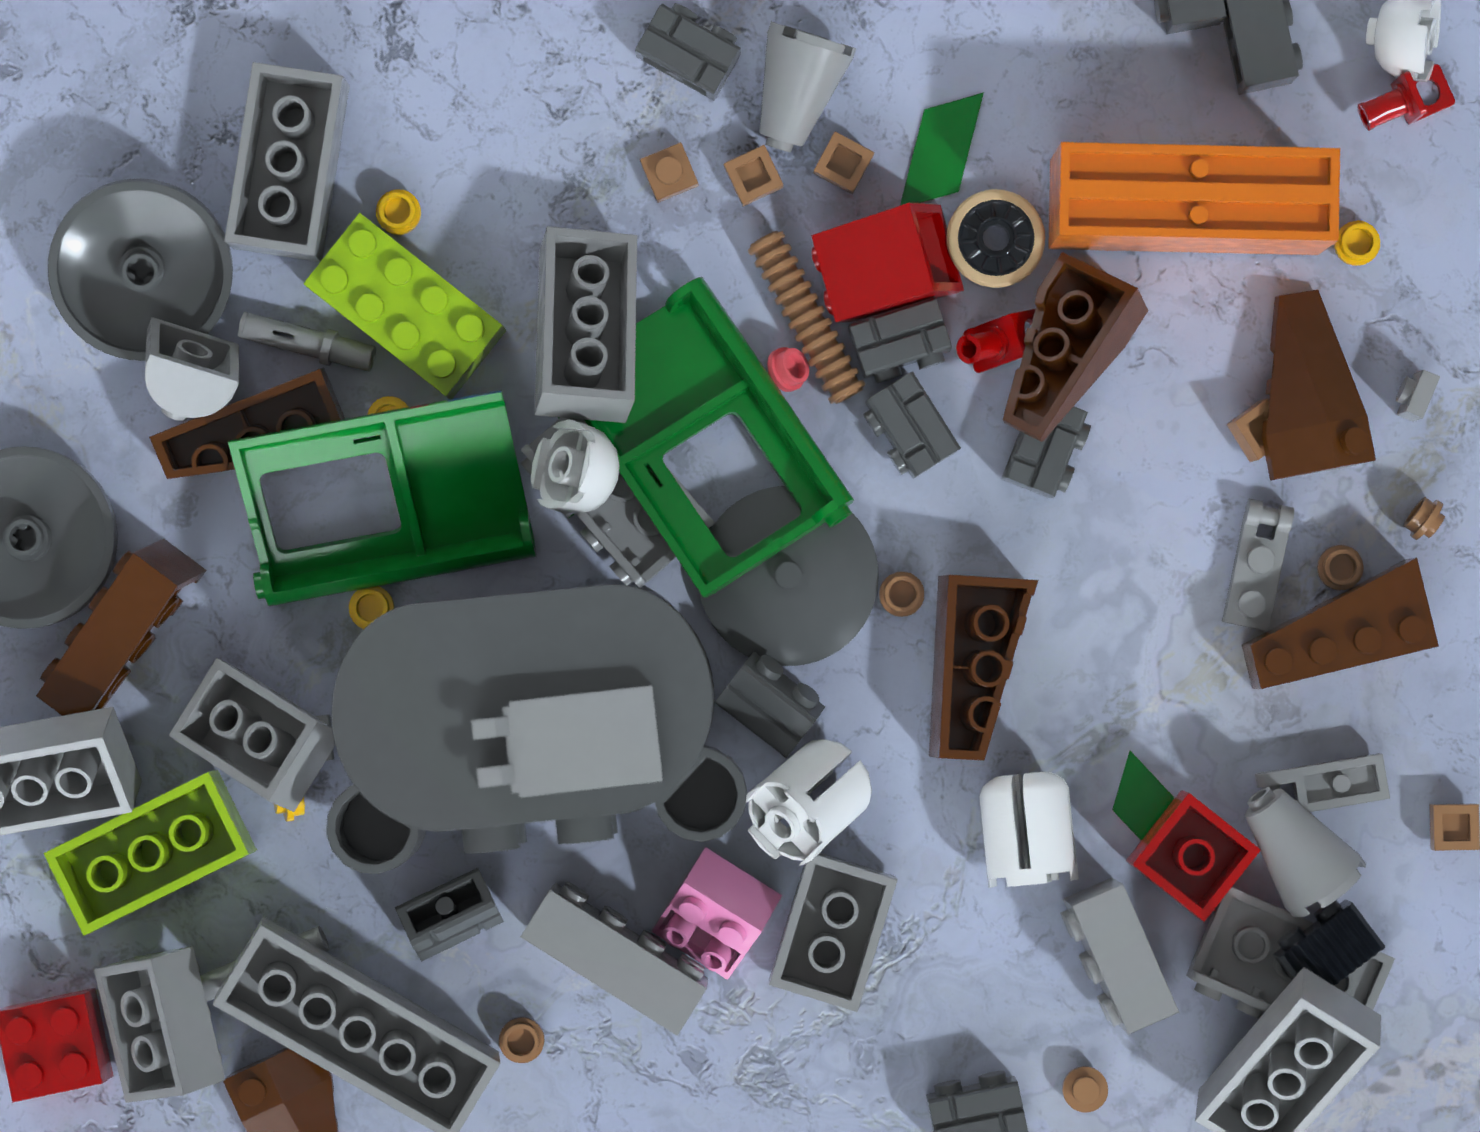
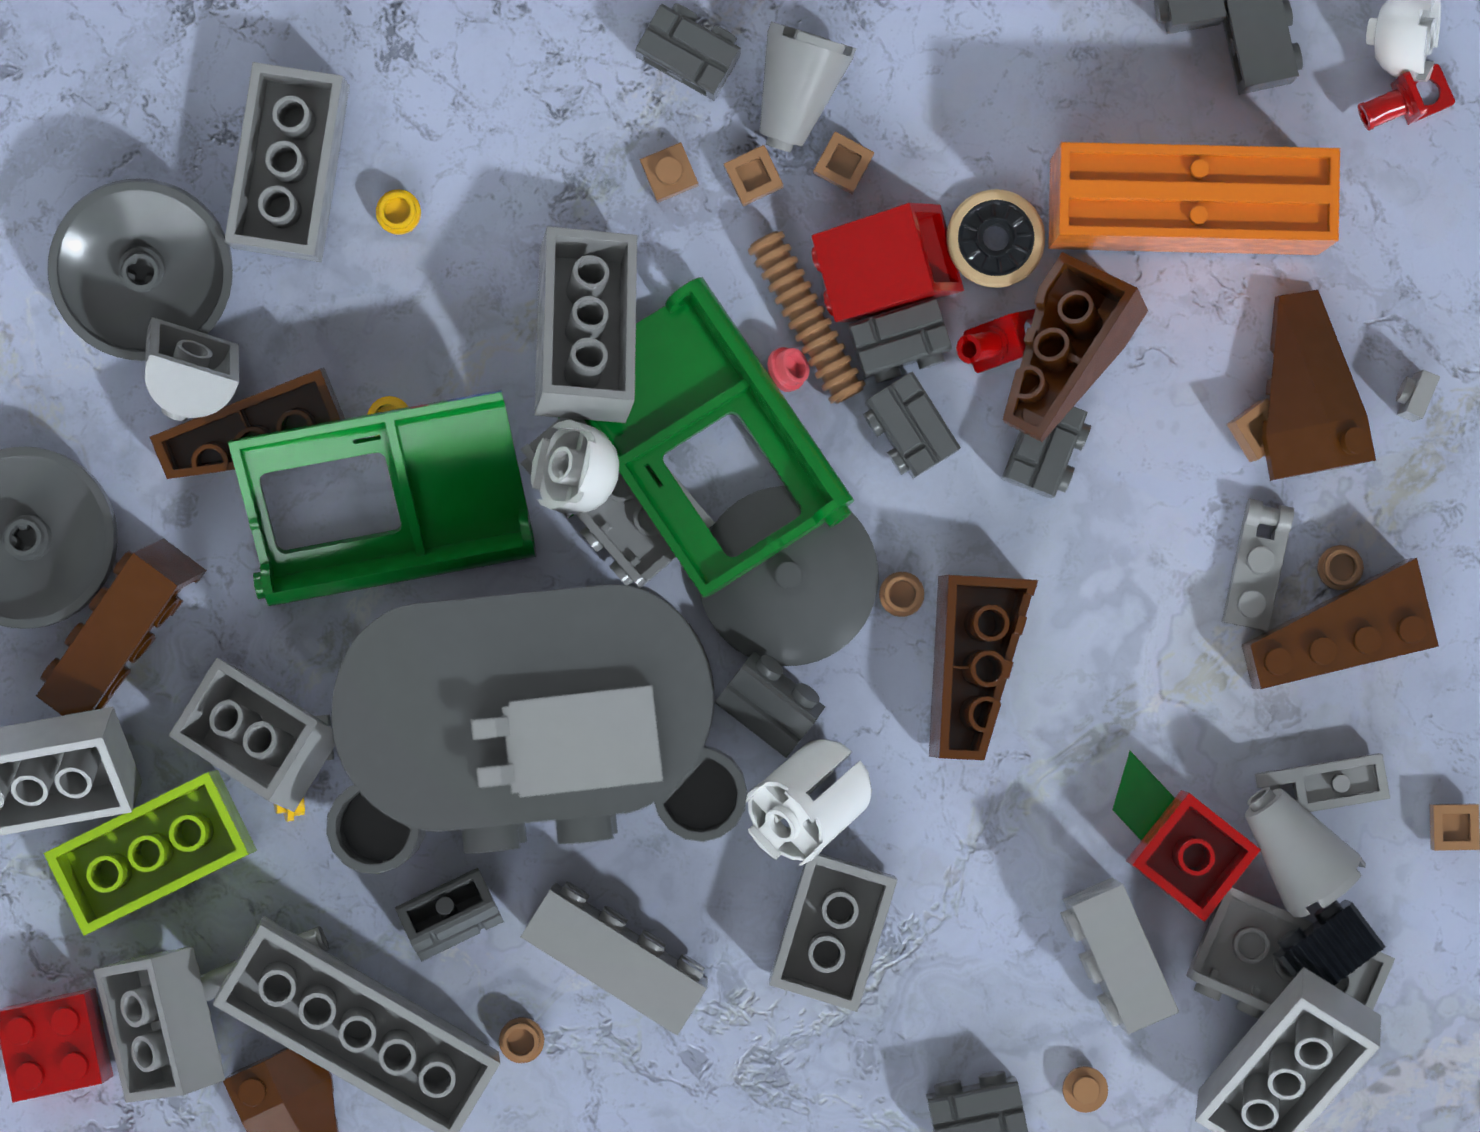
(325, 346): light grey pin -> none
(368, 605): yellow plate -> none
(405, 306): lime brick -> none
(717, 913): bright pink slope -> none
(941, 150): green sticker -> none
(1027, 829): white cylinder -> none
(1357, 243): yellow plate -> none
(1424, 518): medium nougat plate -> none

